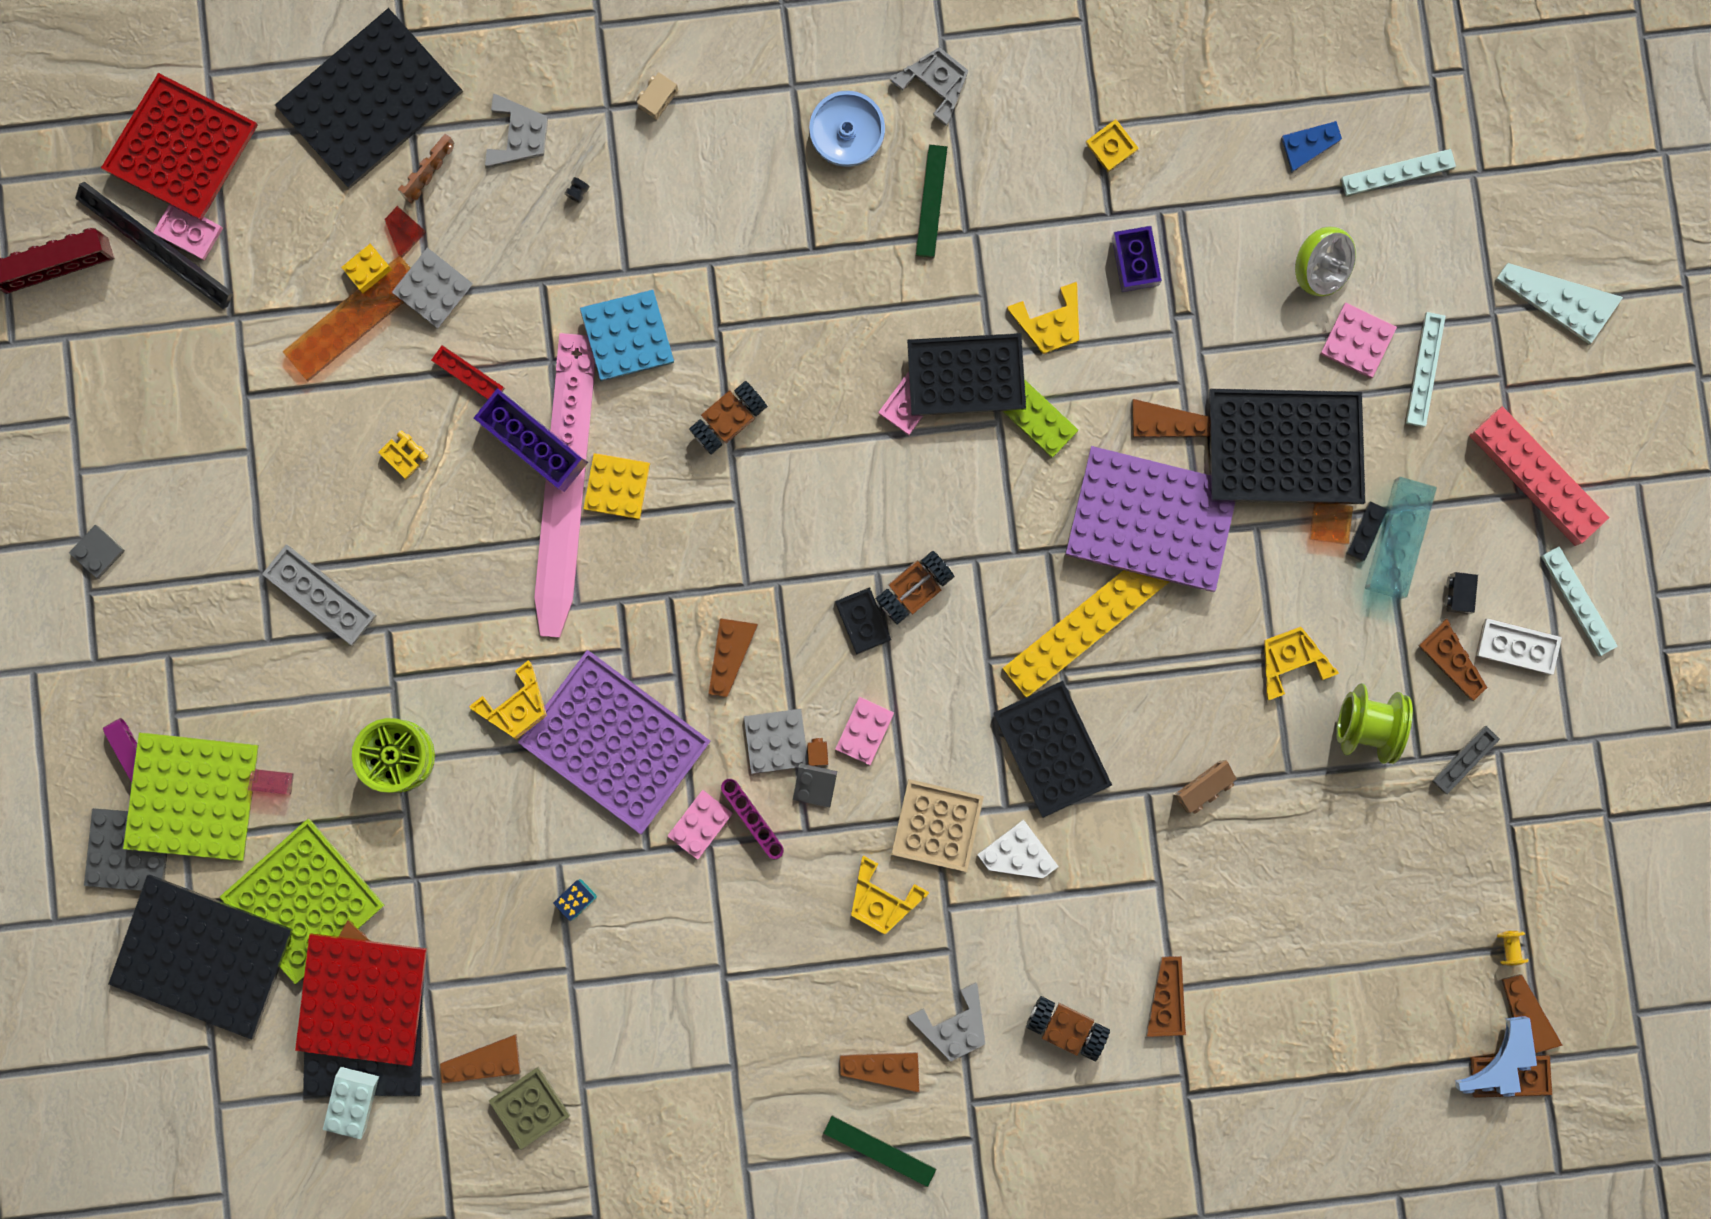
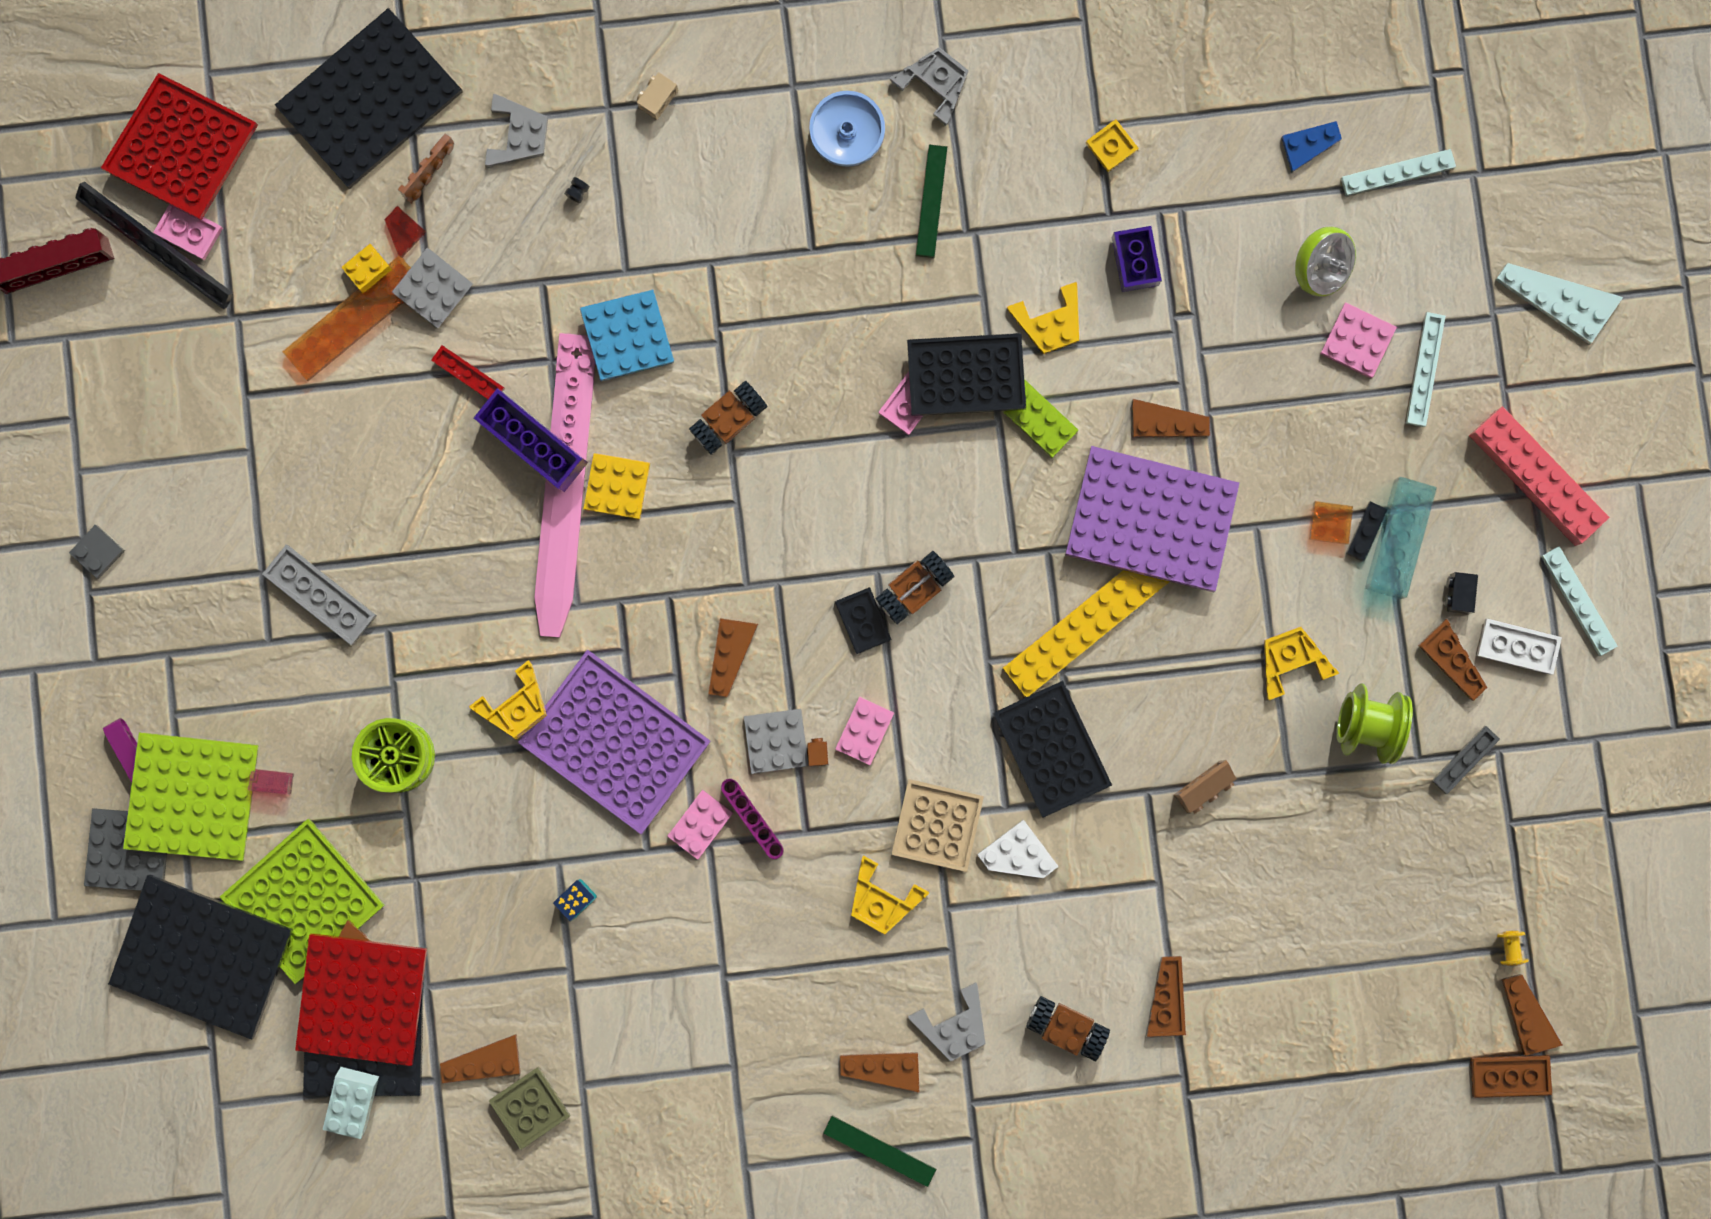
(399, 459): yellow plate -> none
(815, 785): dark grey plate -> none
(1286, 446): black plate -> none
(1502, 1071): light blue arch -> none

